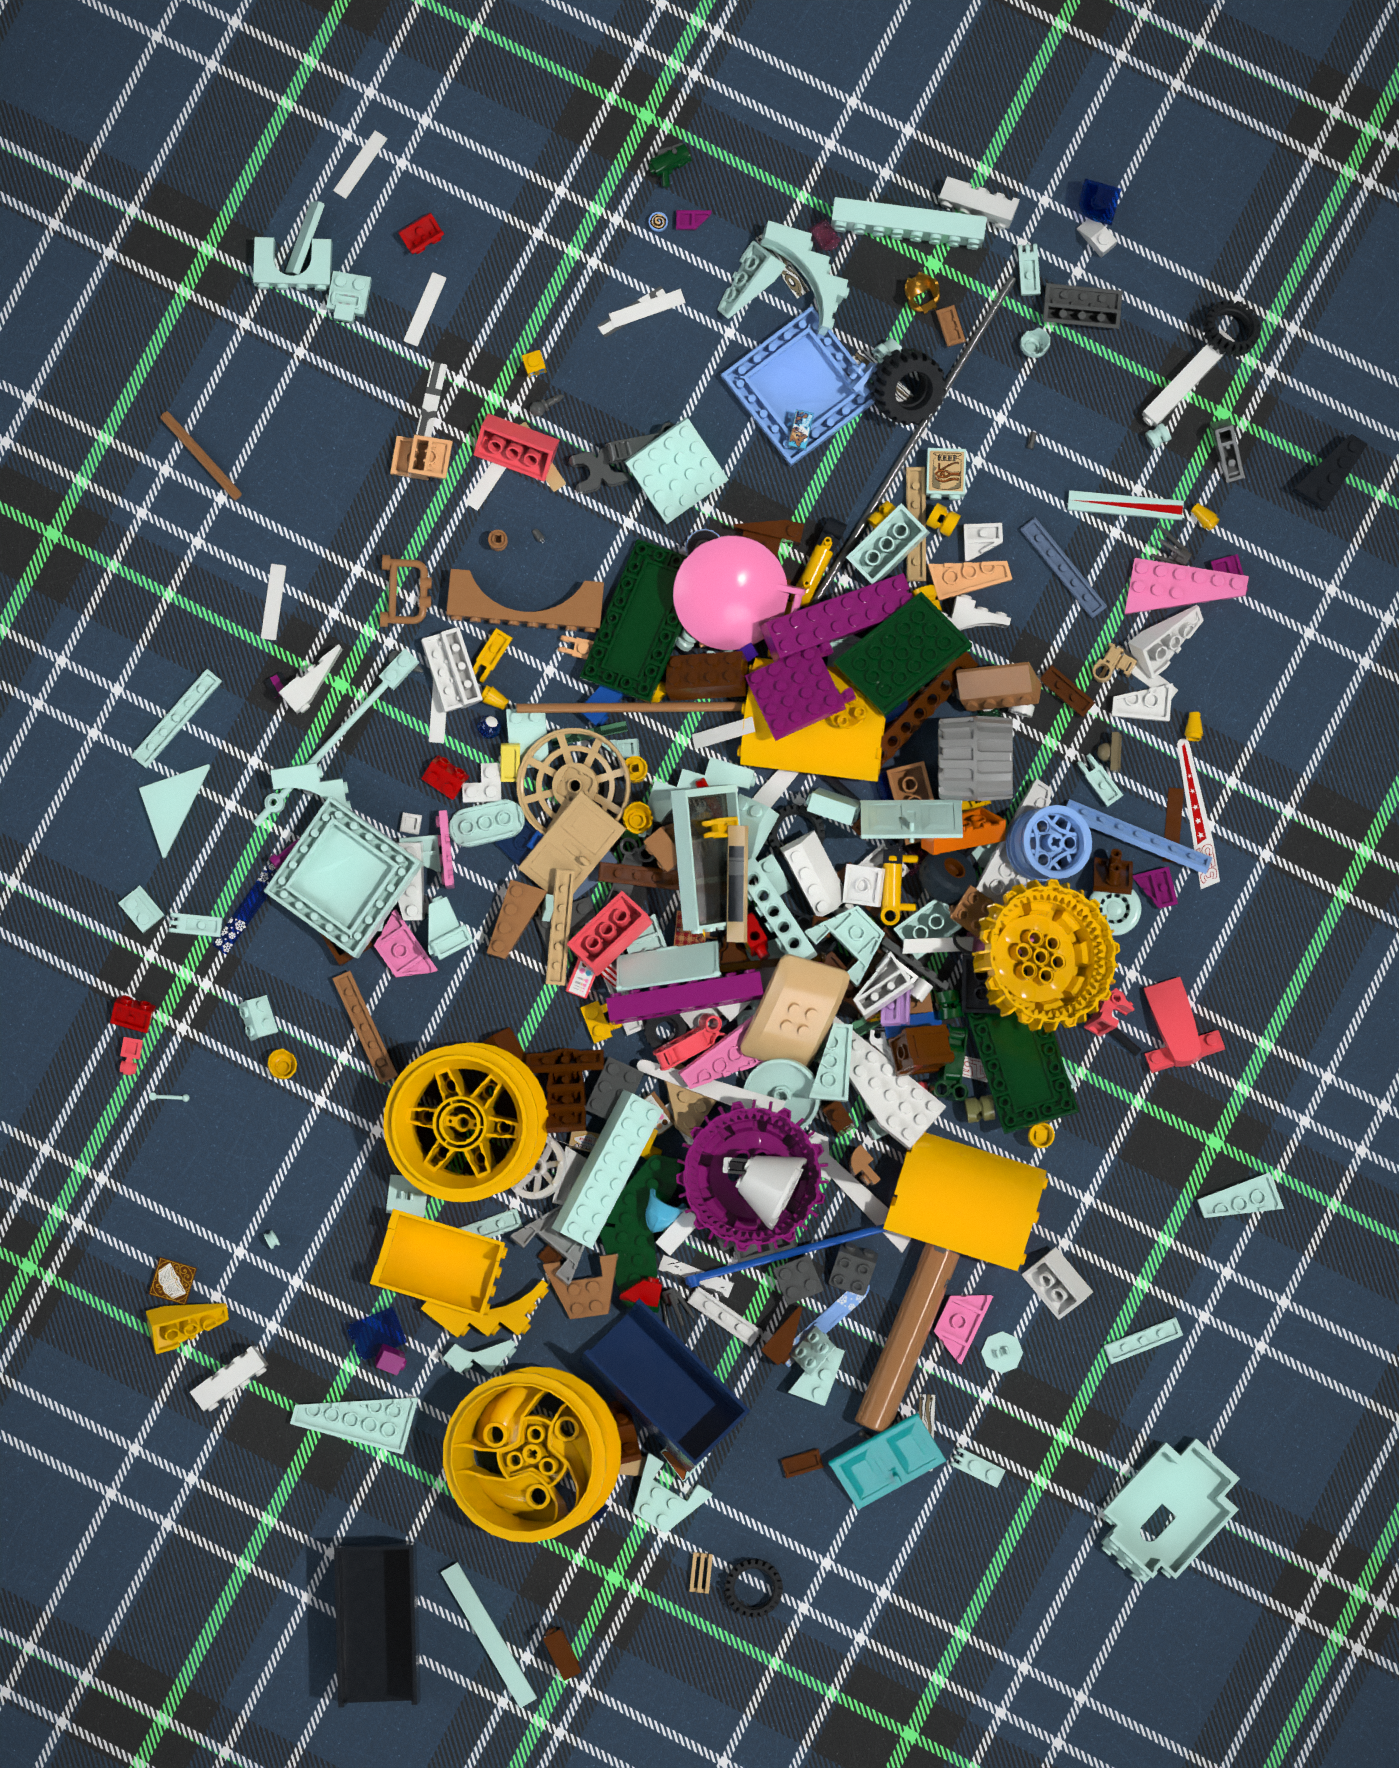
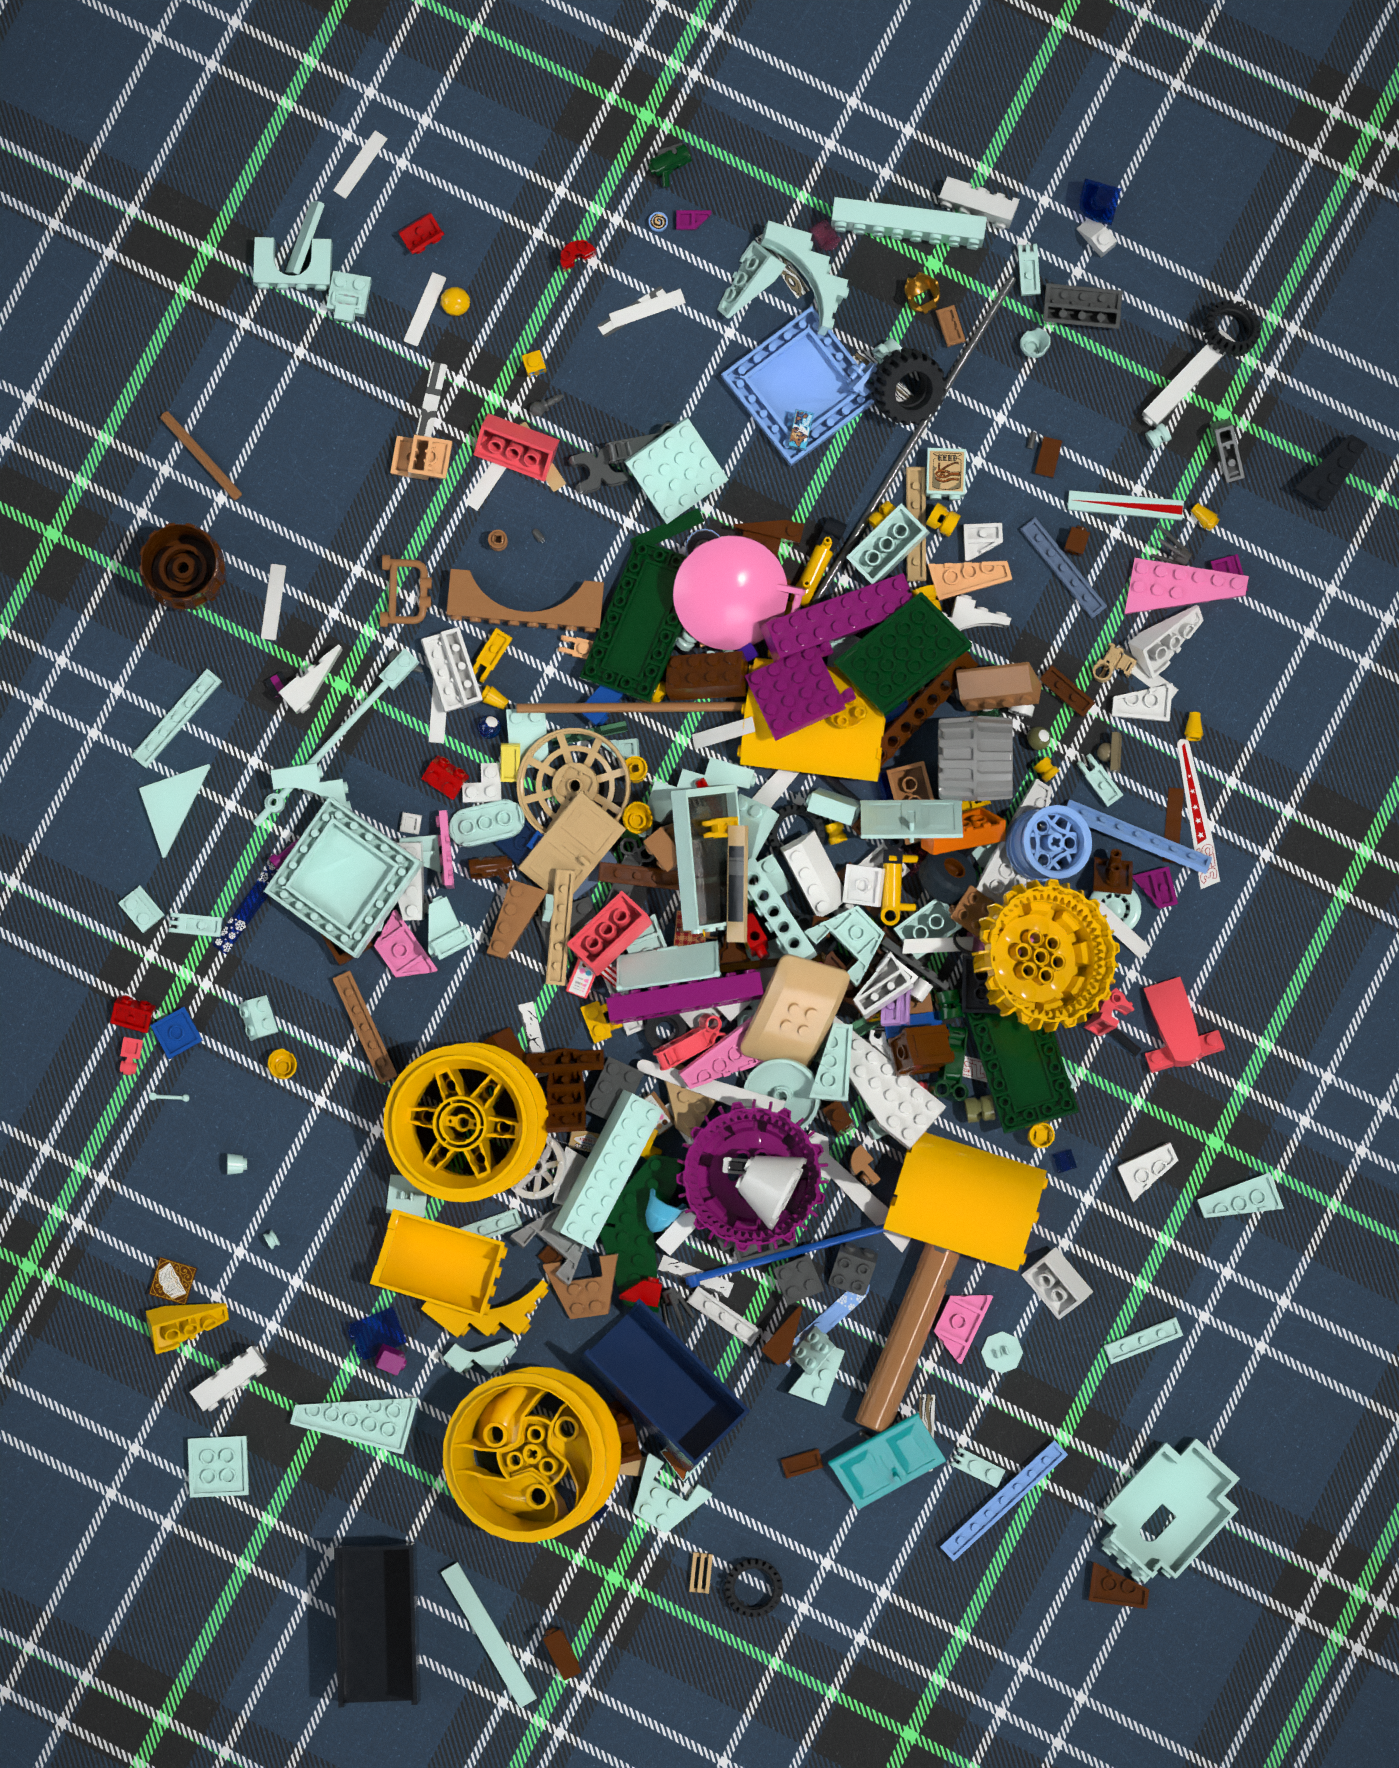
(169, 550): none -> reddish brown wheel
(176, 1033): none -> blue plate
(218, 1466): none -> light aqua plate
(236, 1164): none -> light aqua hat
(455, 301): none -> yellow hair
(490, 867): none -> reddish brown piece
(532, 1031): none -> white sticker
(574, 251): none -> red cylinder
(671, 529): none -> dark green sticker
(835, 833): none -> yellow wheel
(1003, 1500): none -> light blue plate
(1038, 738): none -> olive piece
(1046, 769): none -> yellow wheel
(1048, 457): none -> reddish brown tile
(1064, 1161): none -> clear blue tile
(1077, 541): none -> reddish brown brick
(1115, 1589): none -> reddish brown wing
(1124, 933): none -> white sticker
(1147, 1168): none -> white wing

